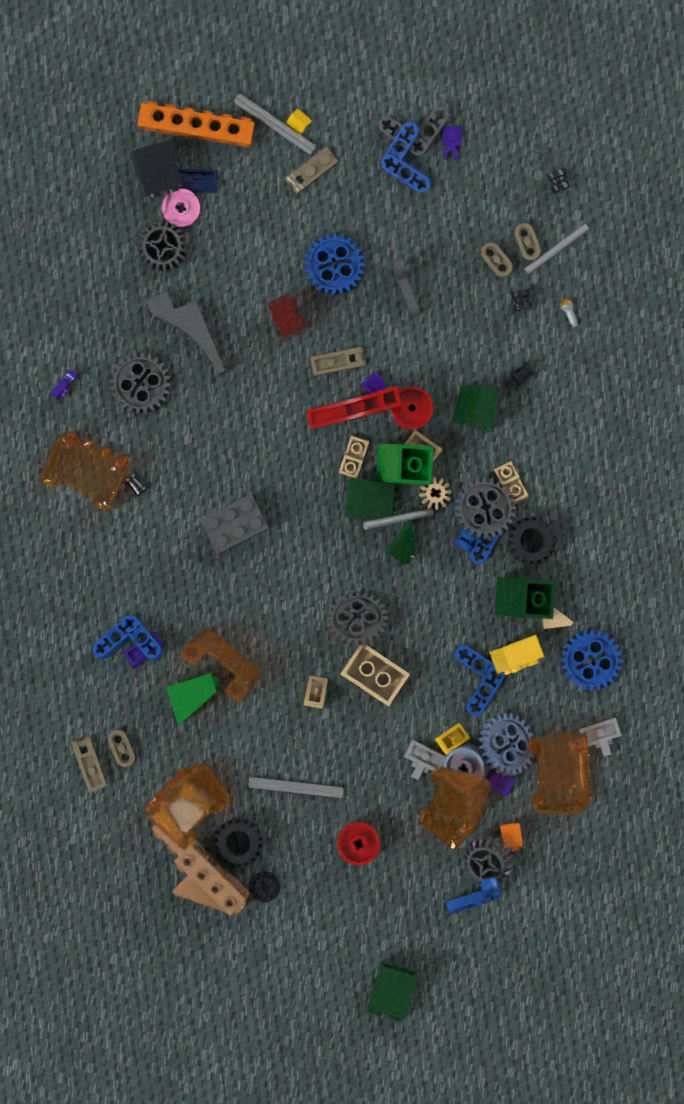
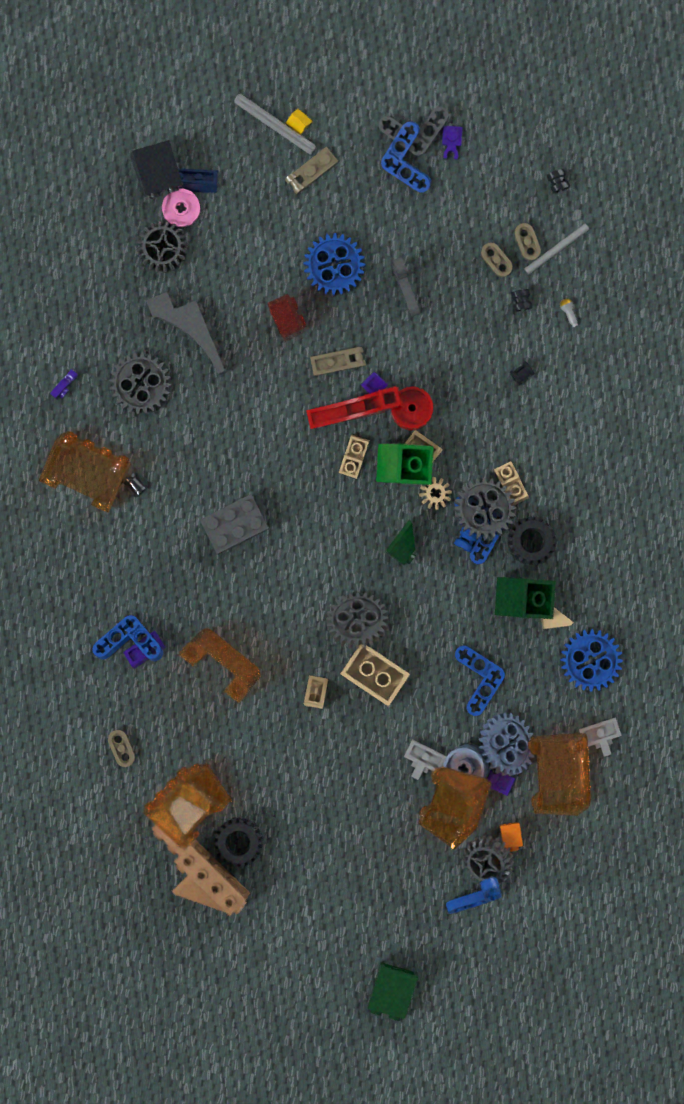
(89, 764): dark tan plate -> none
(150, 109): orange brick -> none
(191, 695): green slope -> none
(268, 878): black gear -> none
(296, 787): light grey axle -> none
(358, 854): red wheel -> none
(370, 500): dark green slope -> none
(398, 518): light grey bar -> none
(452, 738): yellow slope -> none
(476, 407): dark green slope -> none
(517, 655): yellow brick -> none

